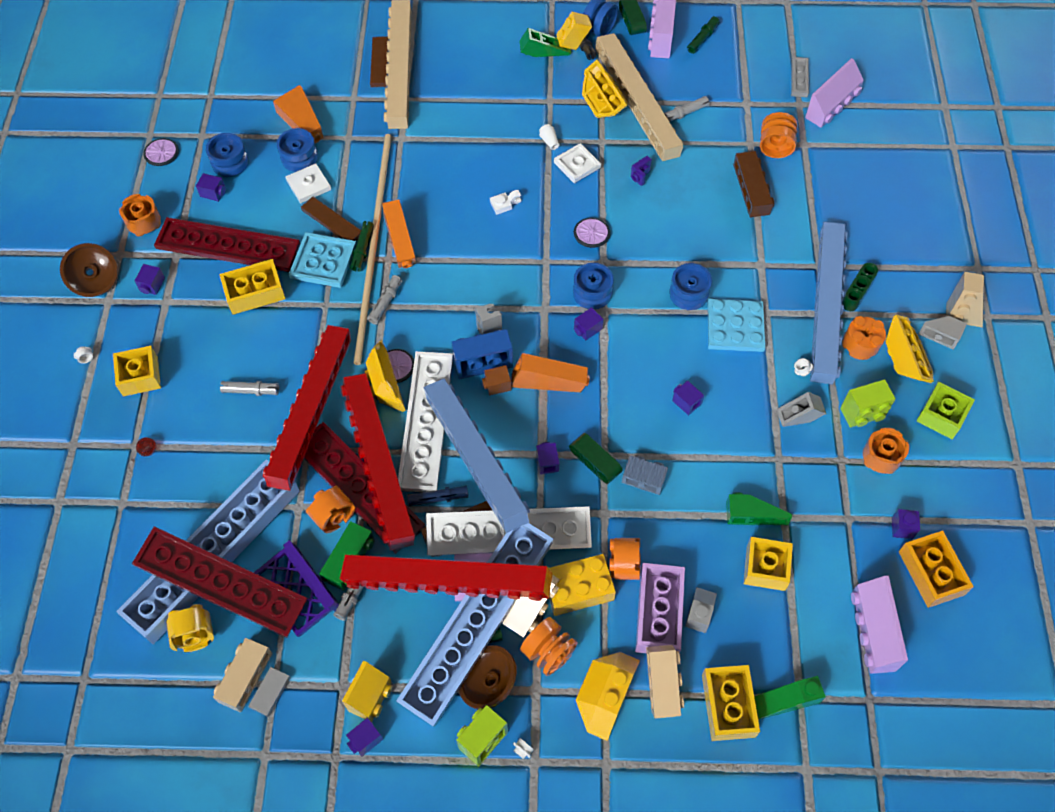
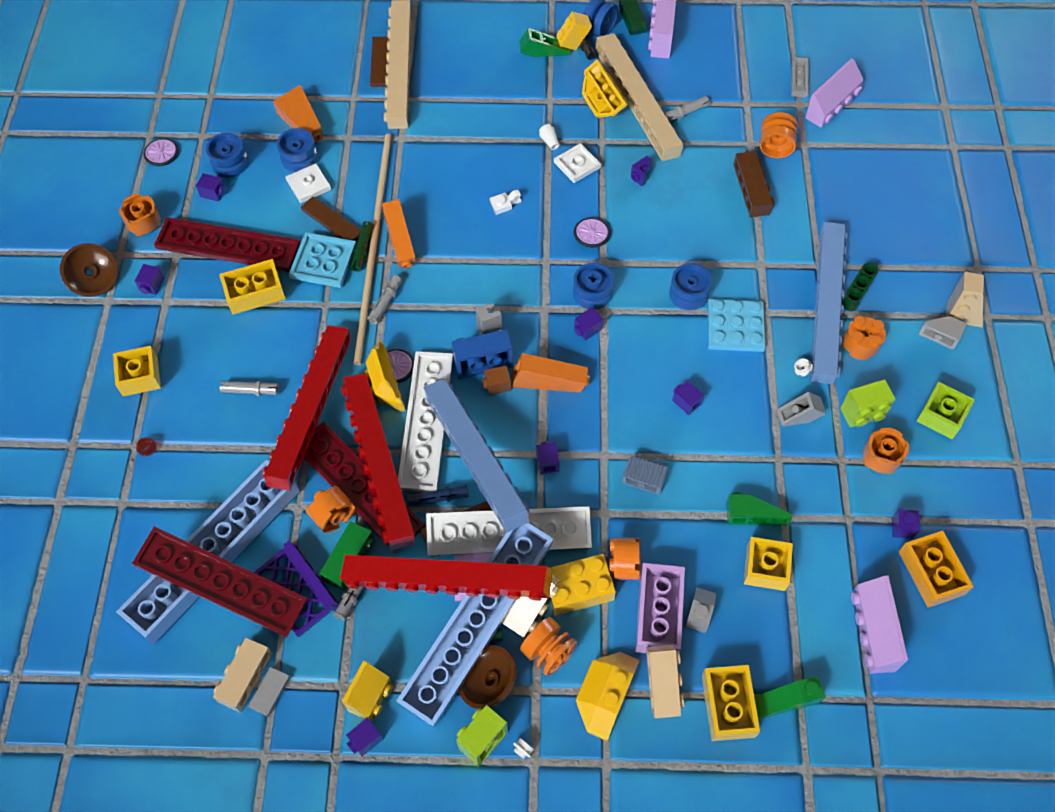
(83, 354): white plate -> none
(189, 628): yellow brick -> none
(595, 458): dark green beam -> none
(706, 30): dark green pin -> none
(907, 351): yellow wedge -> none

